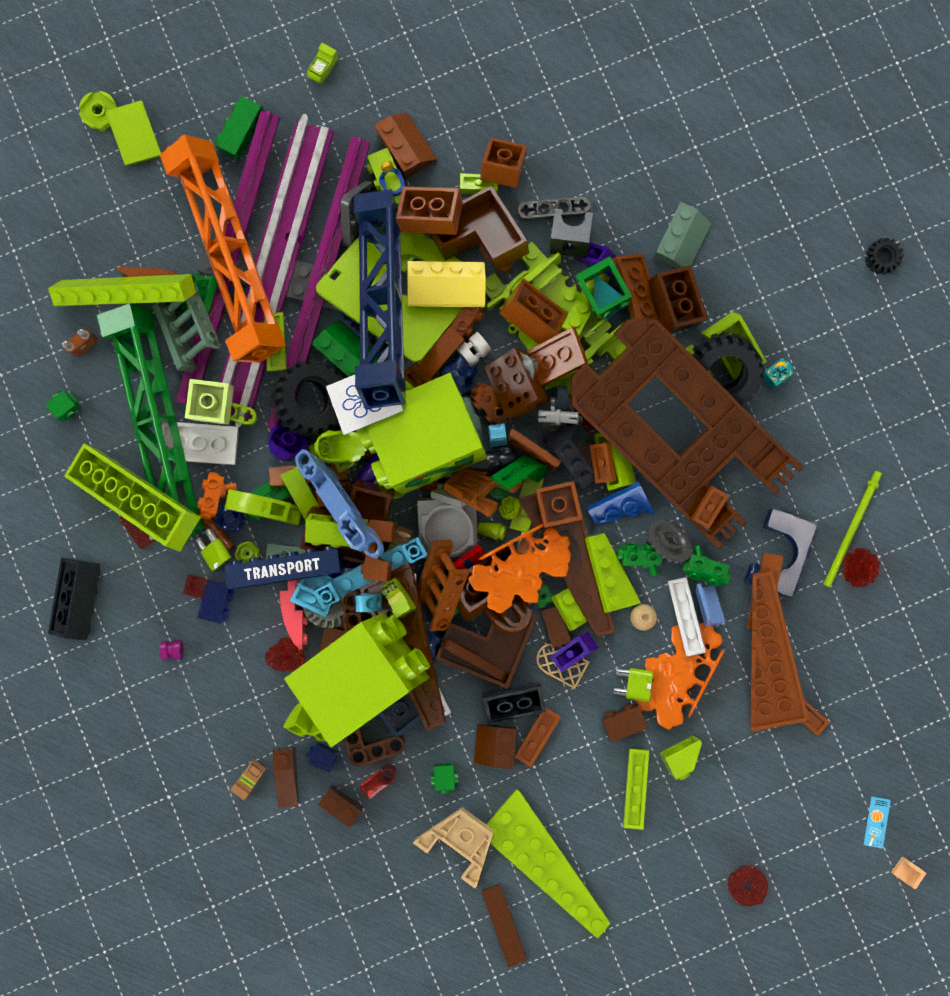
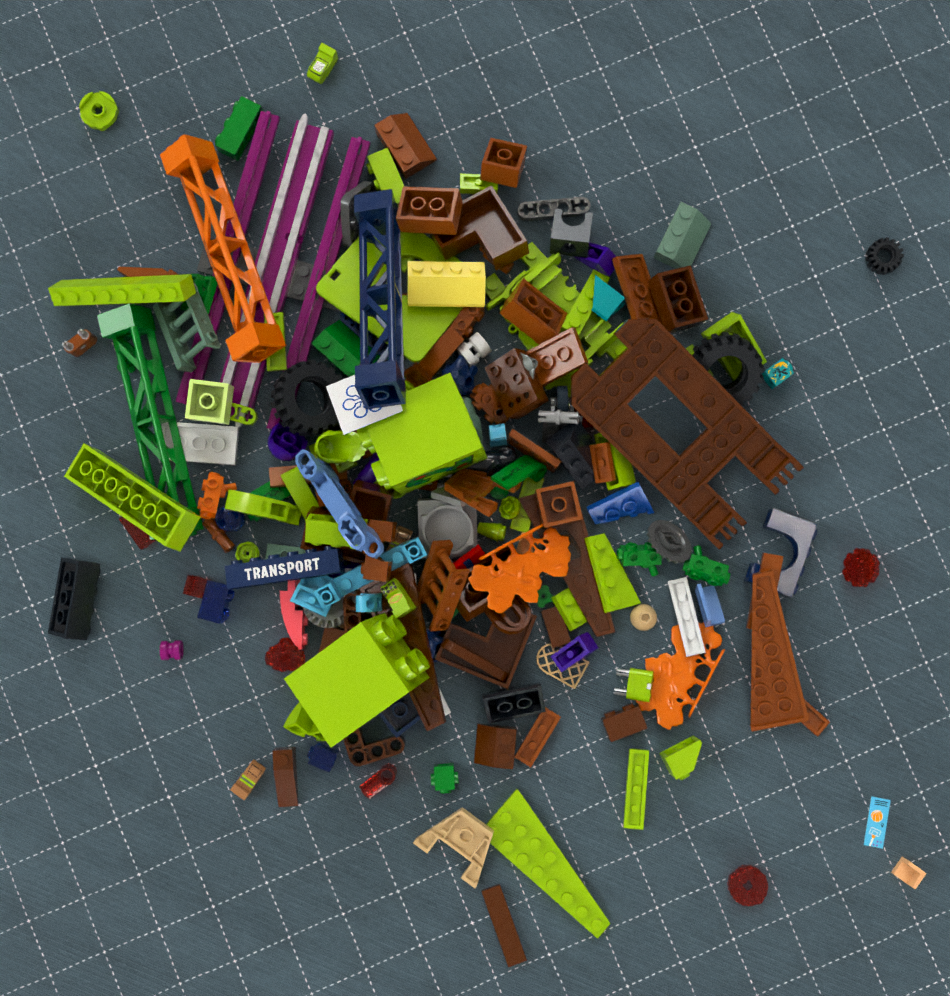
(63, 405): green brick -> none
(133, 133): lime tile -> none
(215, 553): lime piece -> none
(340, 806): reddish brown brick -> none
(389, 167): blue piece -> none
(595, 271): green window -> none
(710, 506): dark orange plate -> none
(872, 485): lime bar -> none

